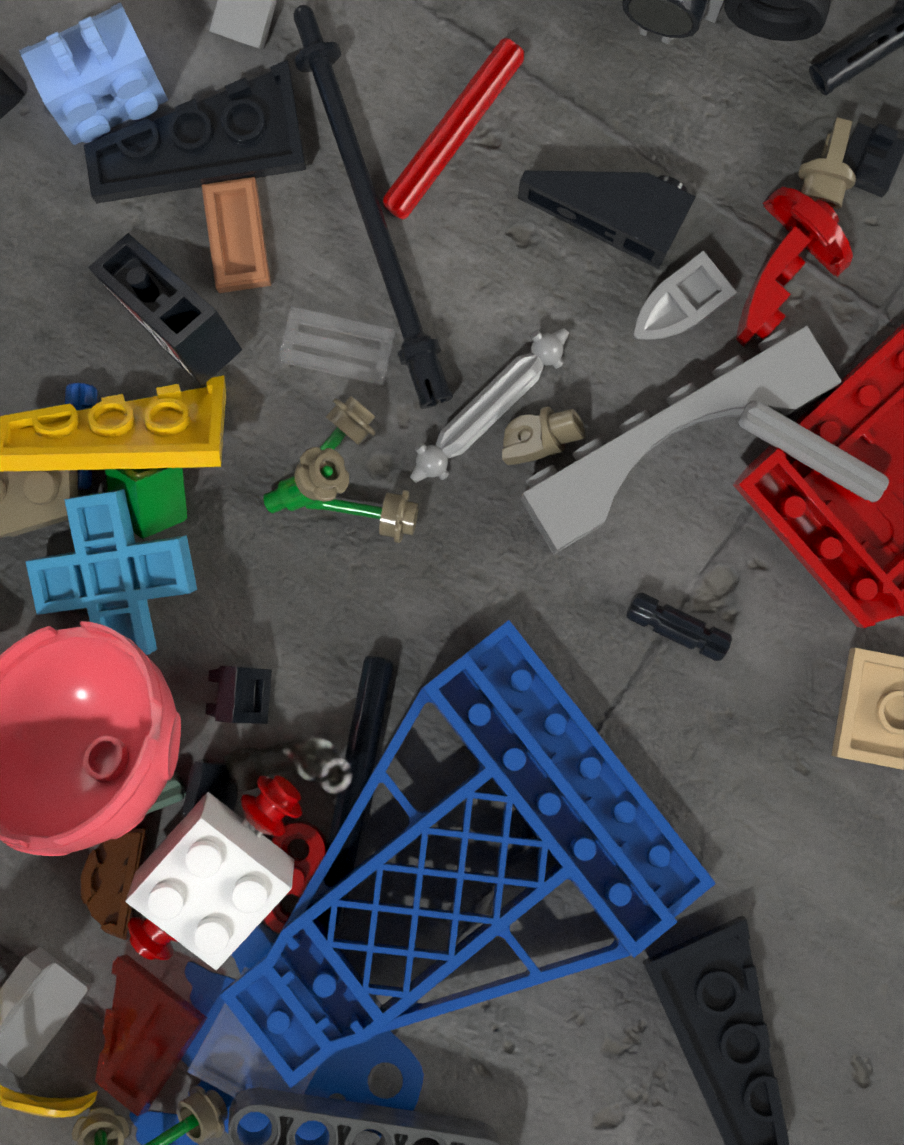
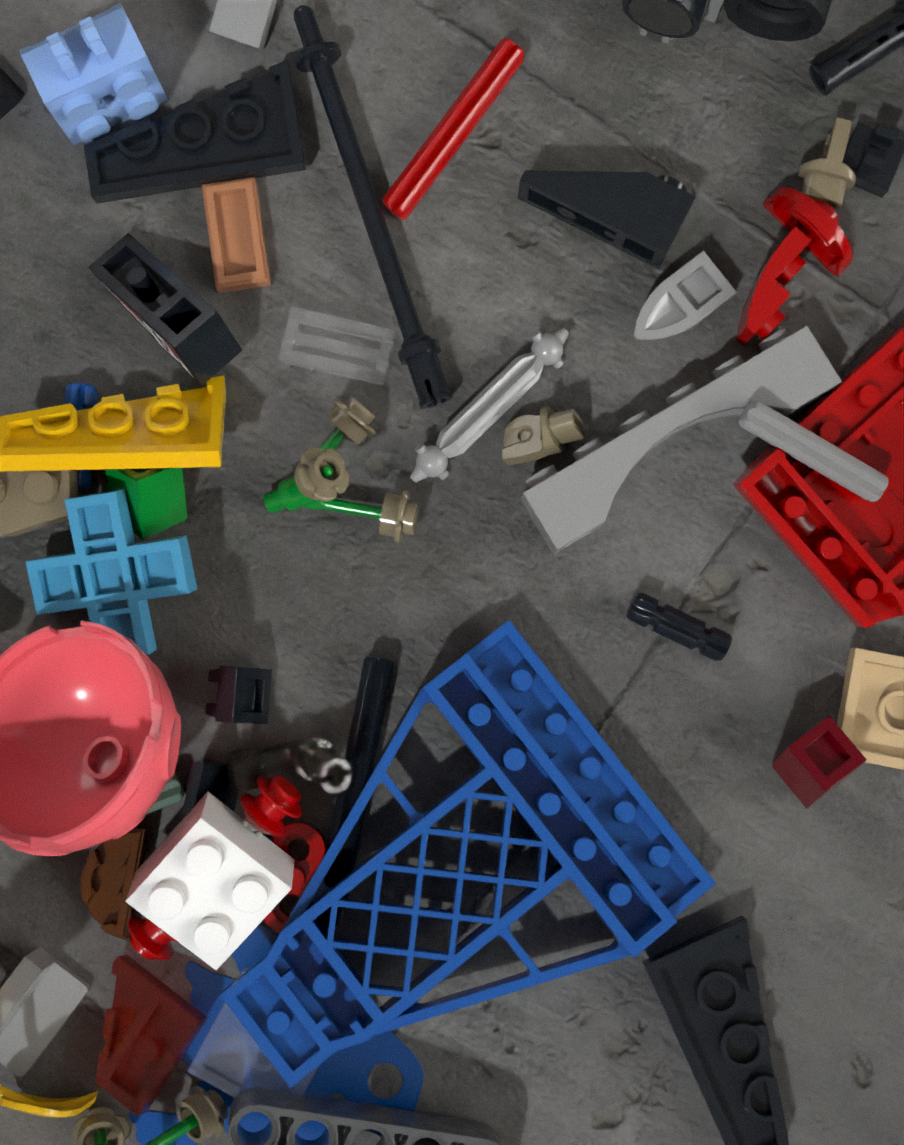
(818, 762): none -> dark red panel

